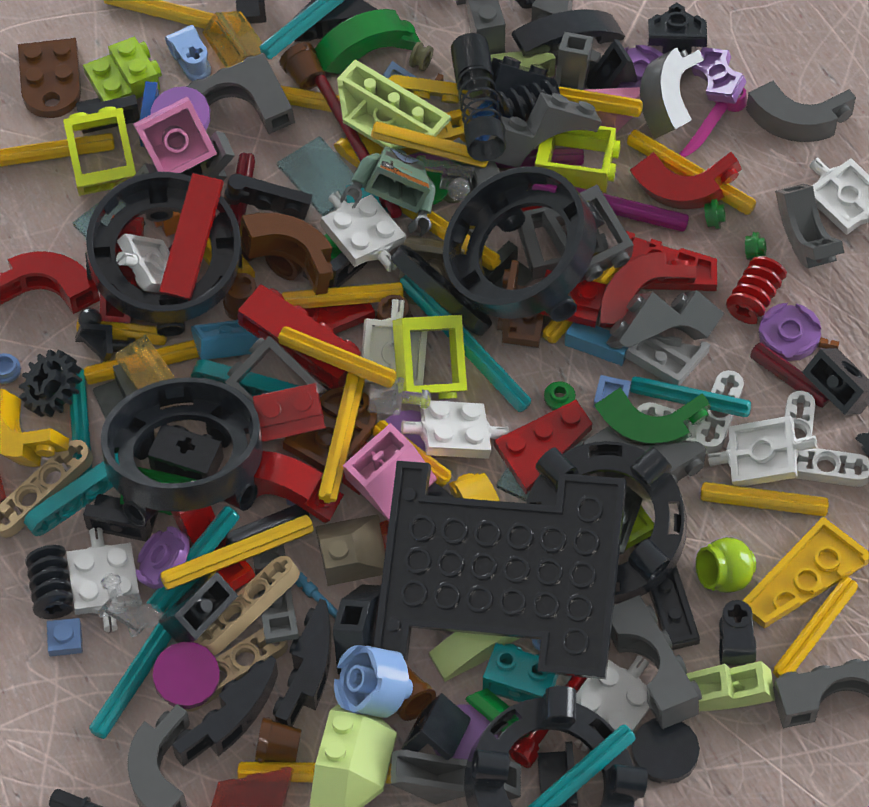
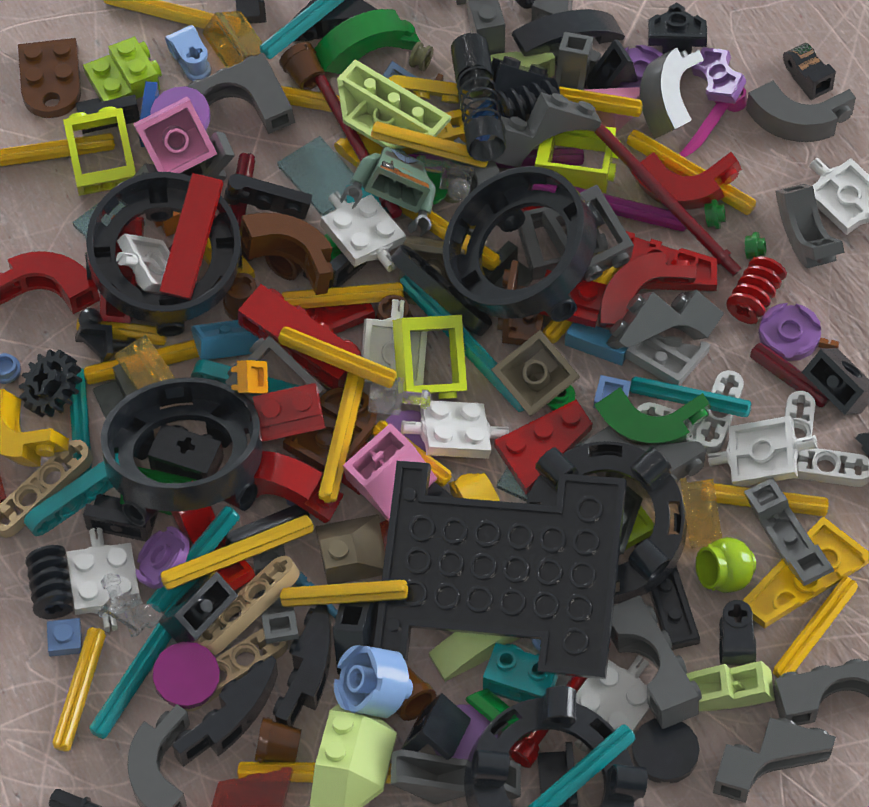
(79, 689): none -> yellow axle
(251, 377): none -> light orange tile
(344, 593): none -> yellow axle
(535, 373): none -> dark tan slope
(701, 512): none -> clear yellow panel
(722, 256): none -> dark red bar
(782, 748): none -> dark grey arch
(786, 532): none -> dark grey slope
(809, 70): none -> black leg

